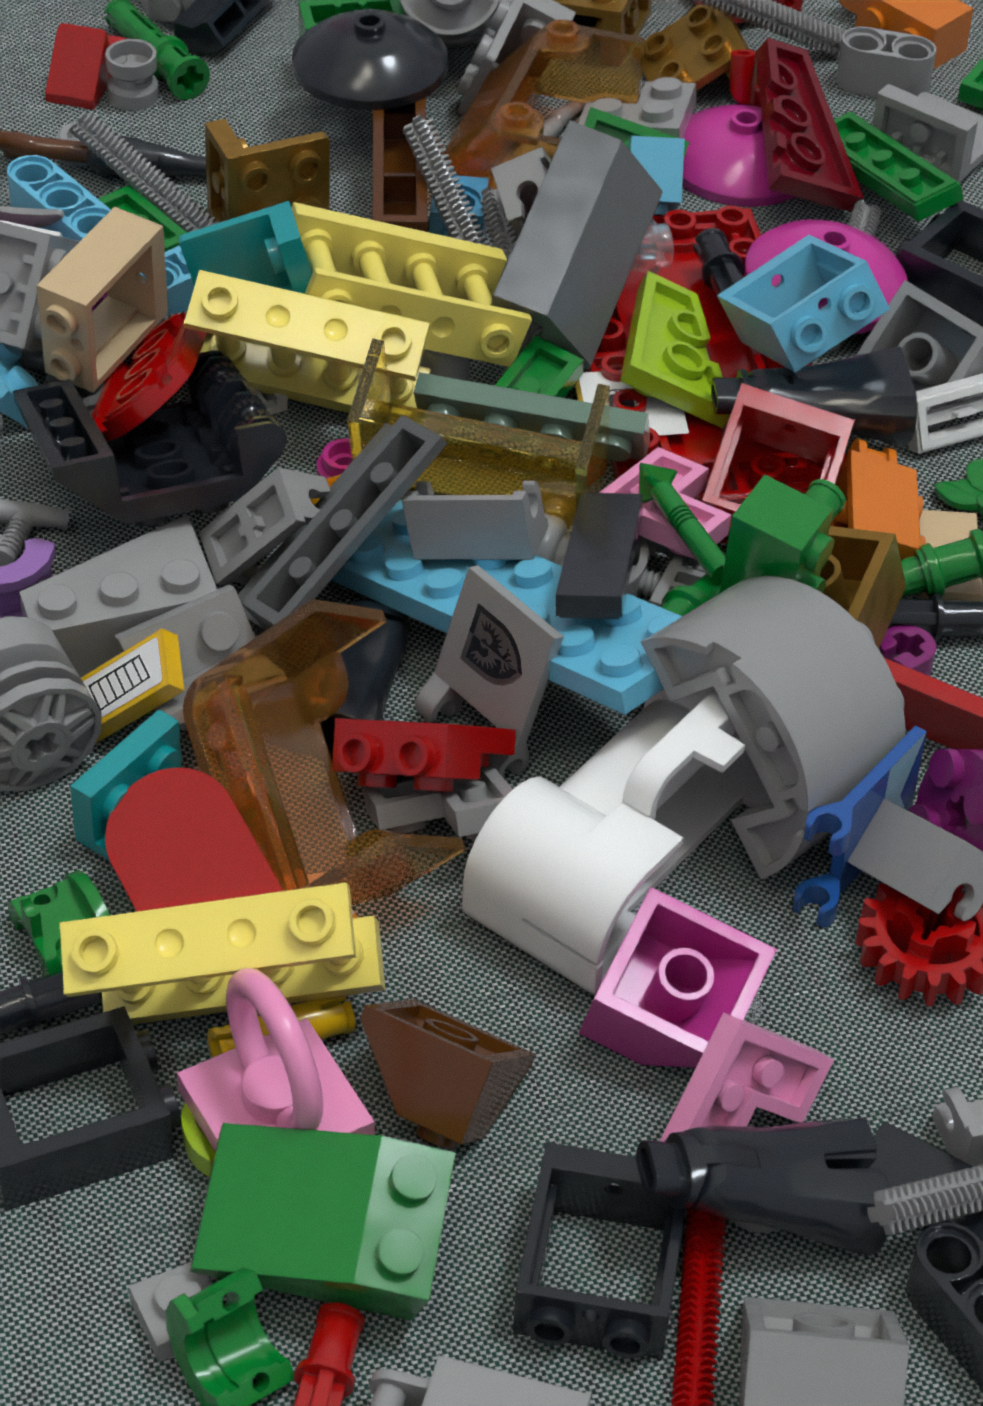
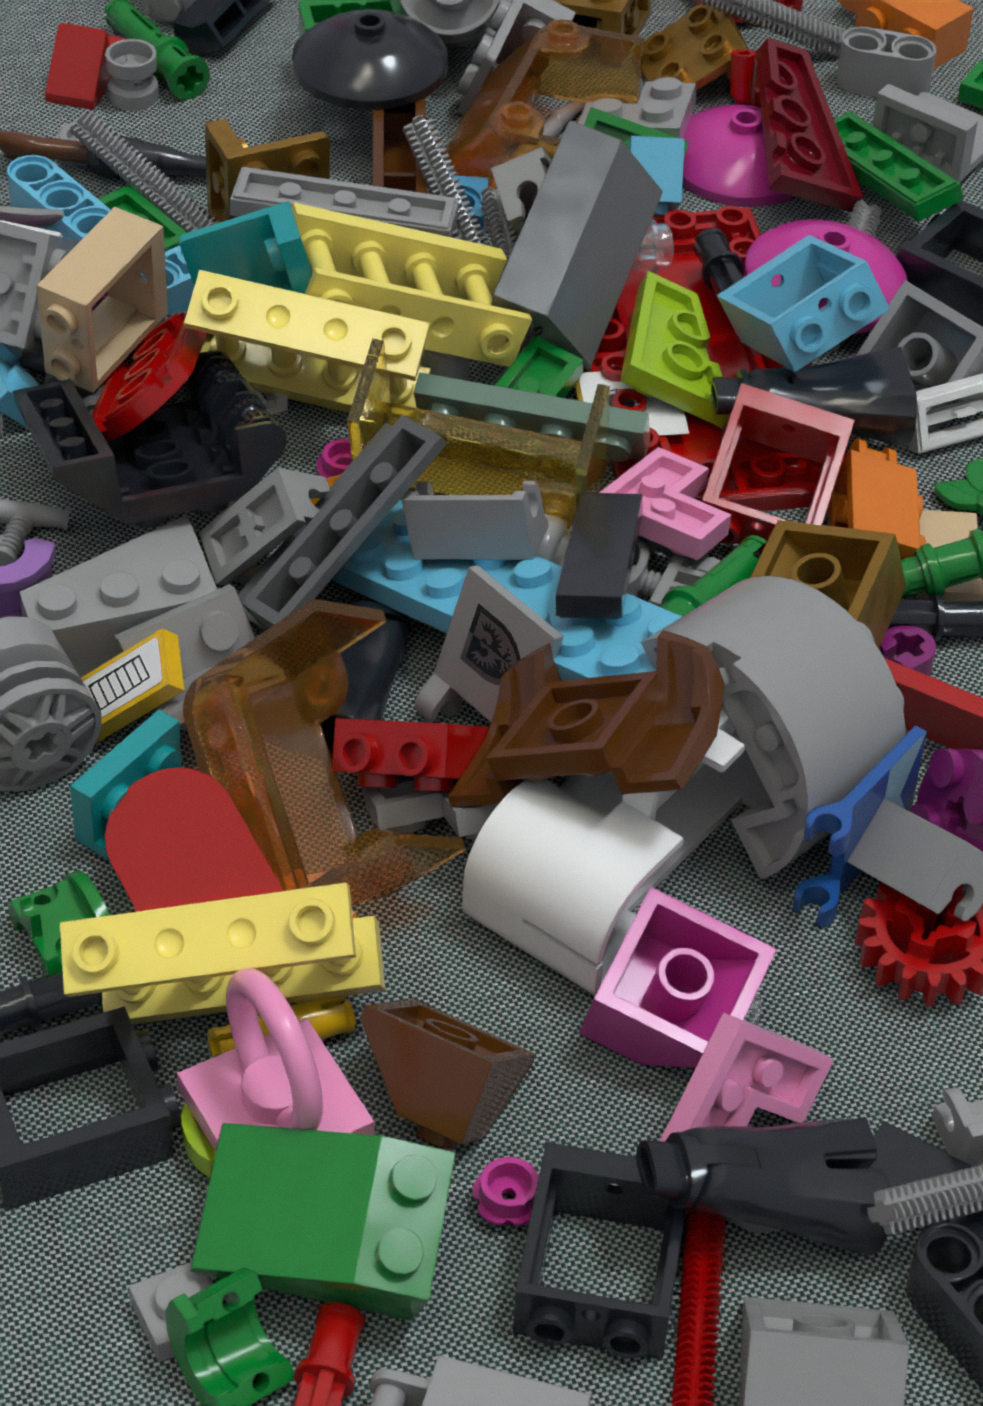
(415, 210): none -> light grey tile
(501, 1178): none -> dark pink plate
(636, 725): none -> reddish brown piece
(656, 485): green piece -> none
(782, 533): green brick -> none

